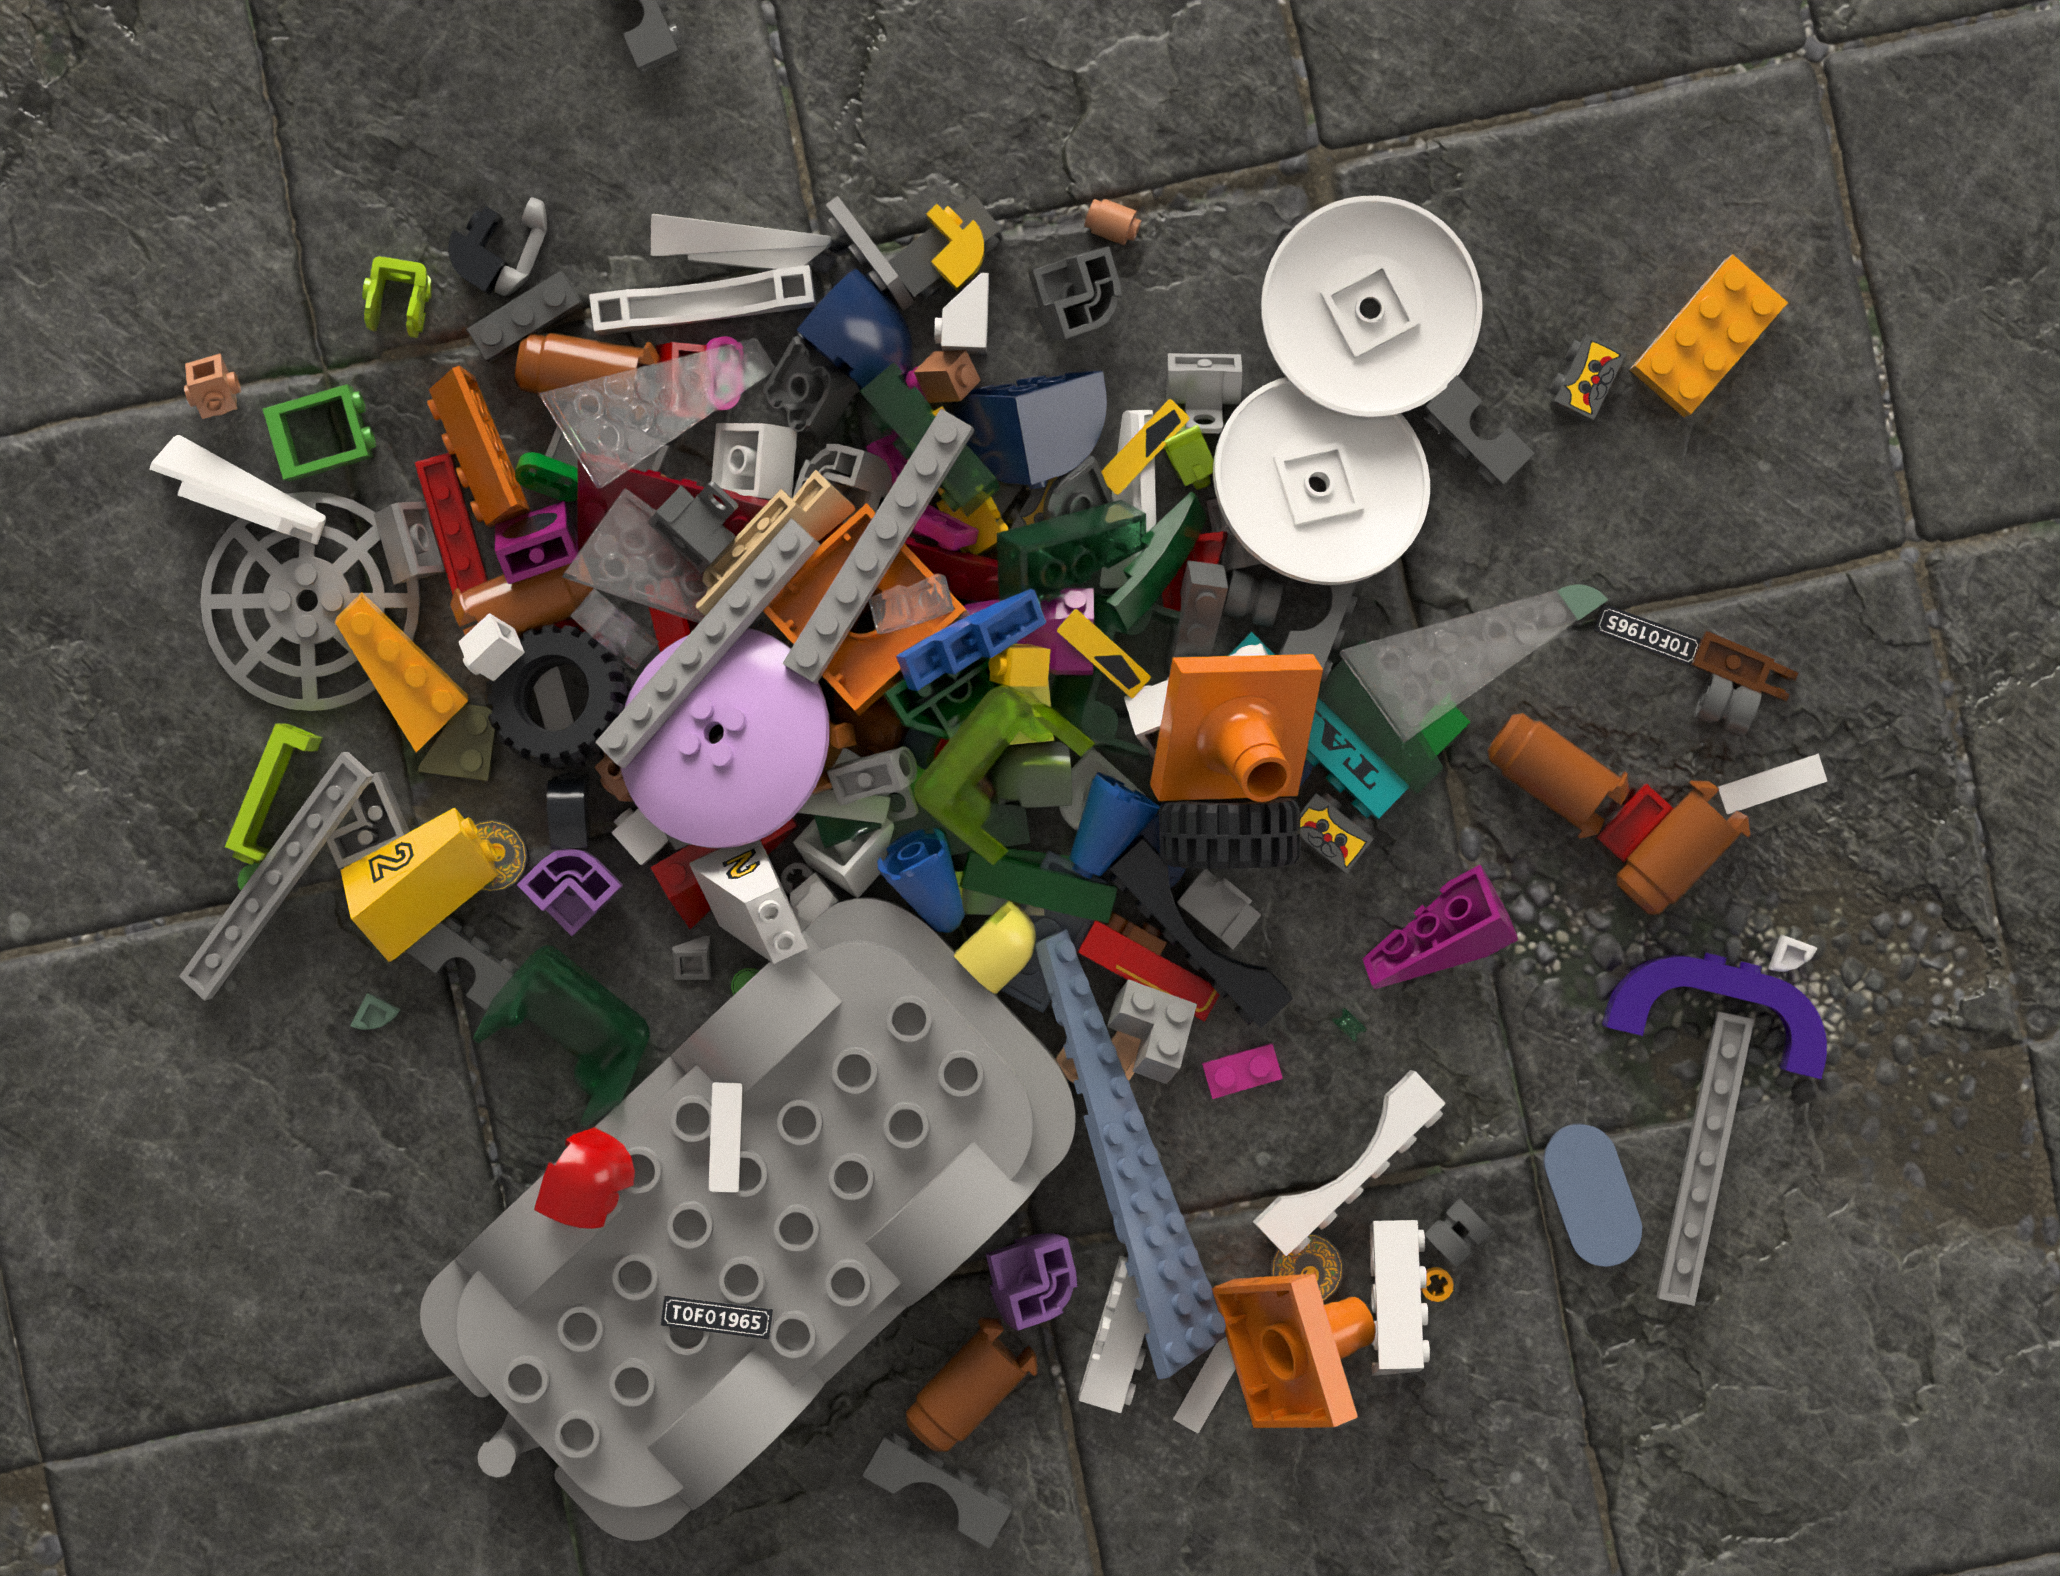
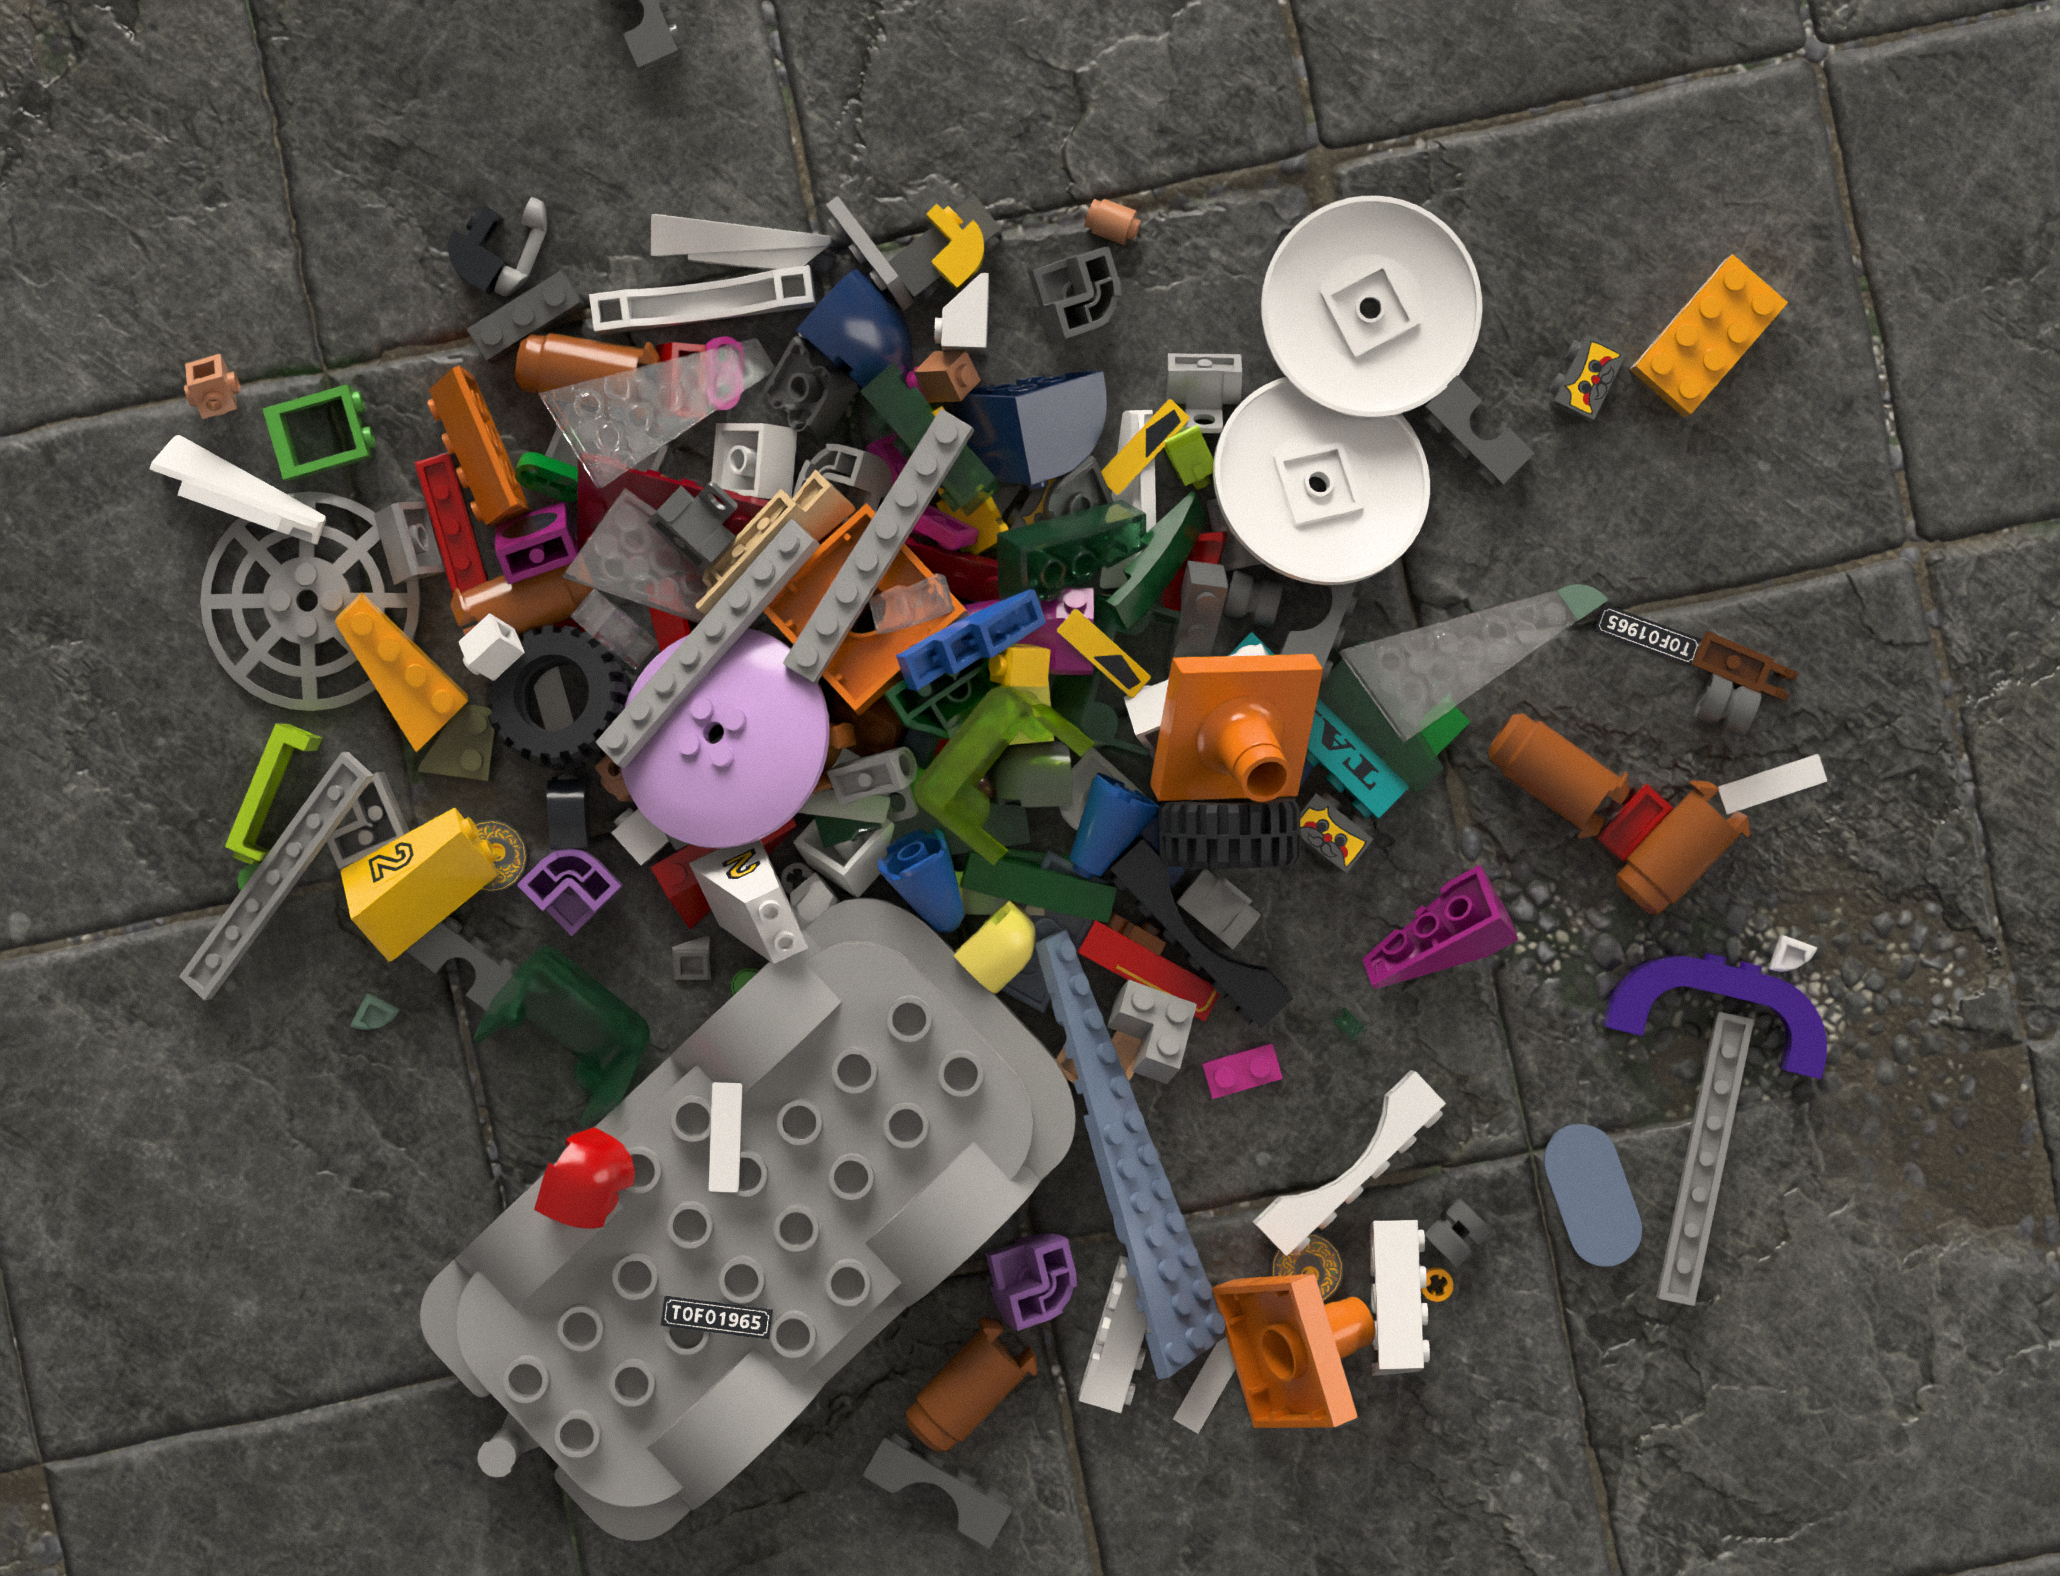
(400, 271): lime piece -> none

